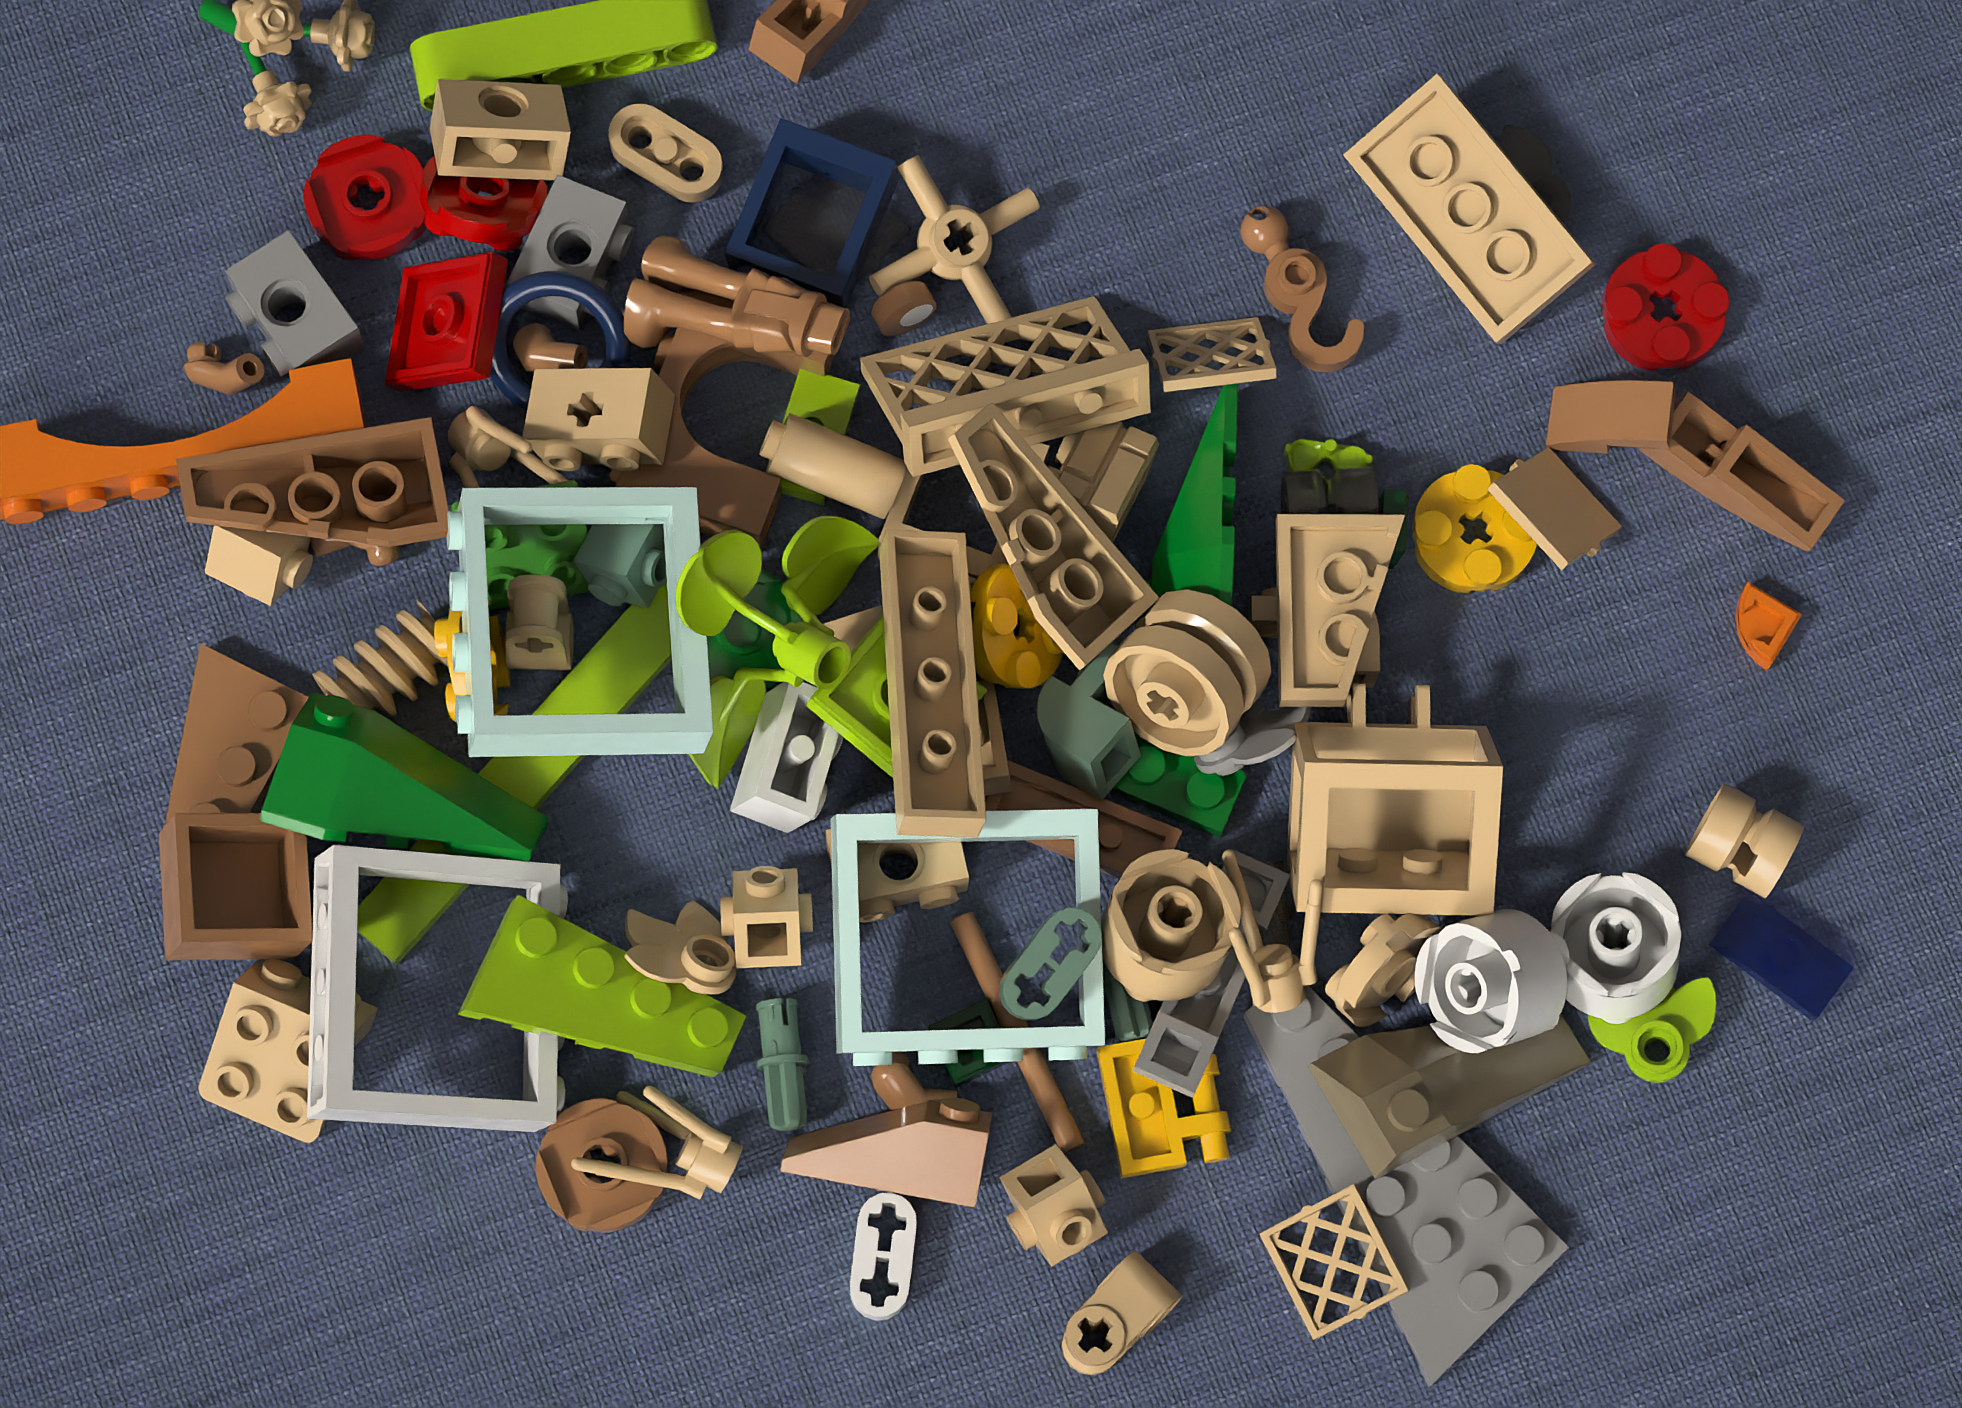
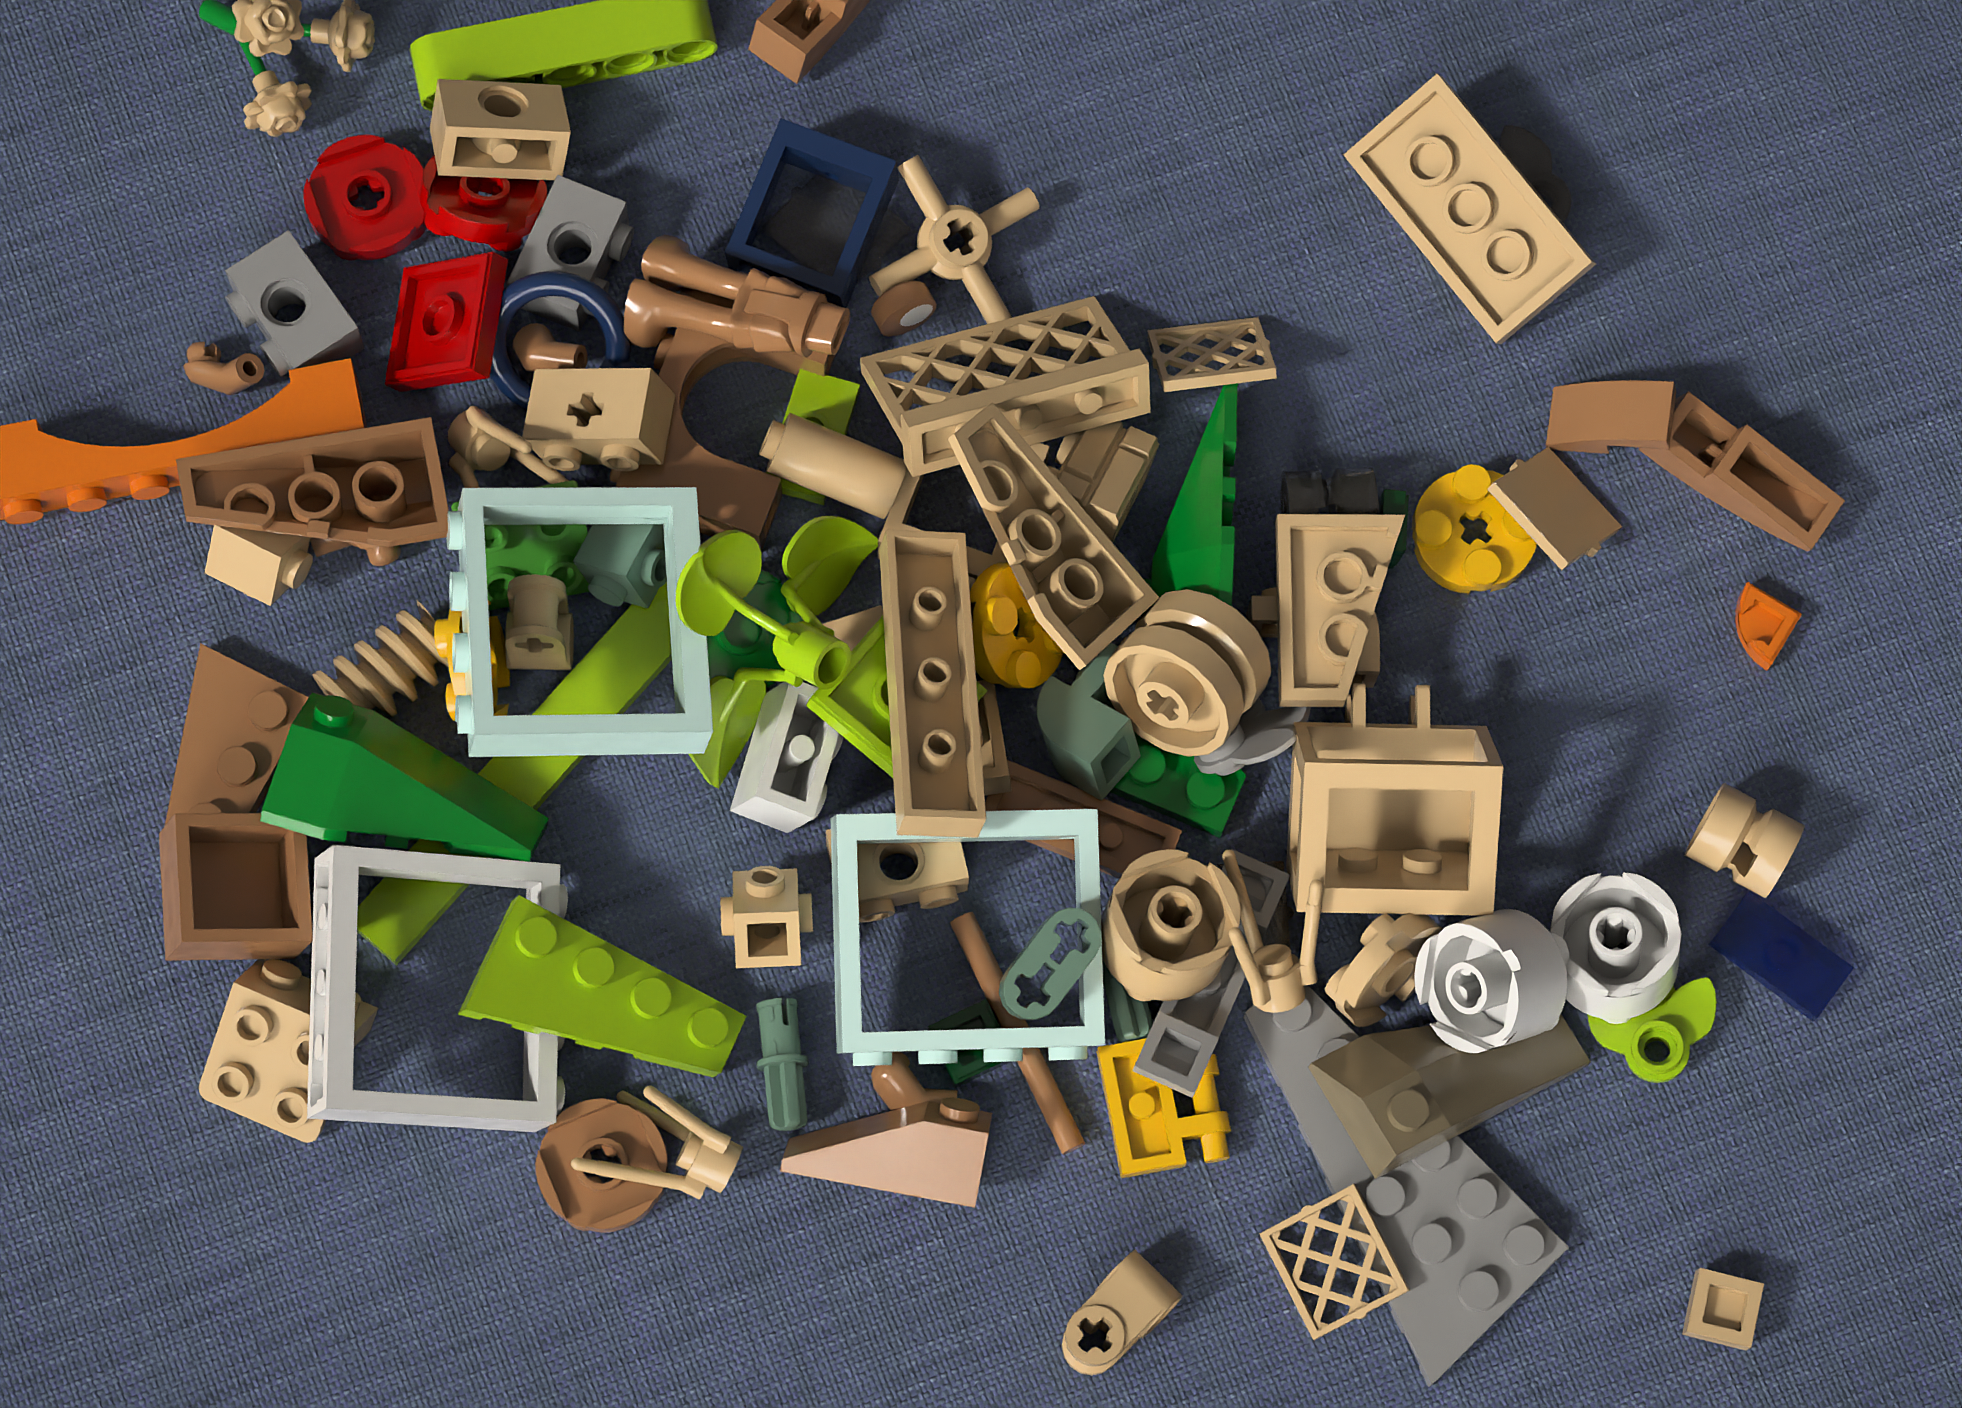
(669, 153): tan plate -> none
(682, 952): tan plate -> none
(867, 1253): white beam -> none
(1054, 1205): tan brick -> none
(1296, 287): medium nougat piece -> none
(1308, 454): lime piece -> none
(1671, 275): red plate -> none
(1723, 1309): none -> tan plate

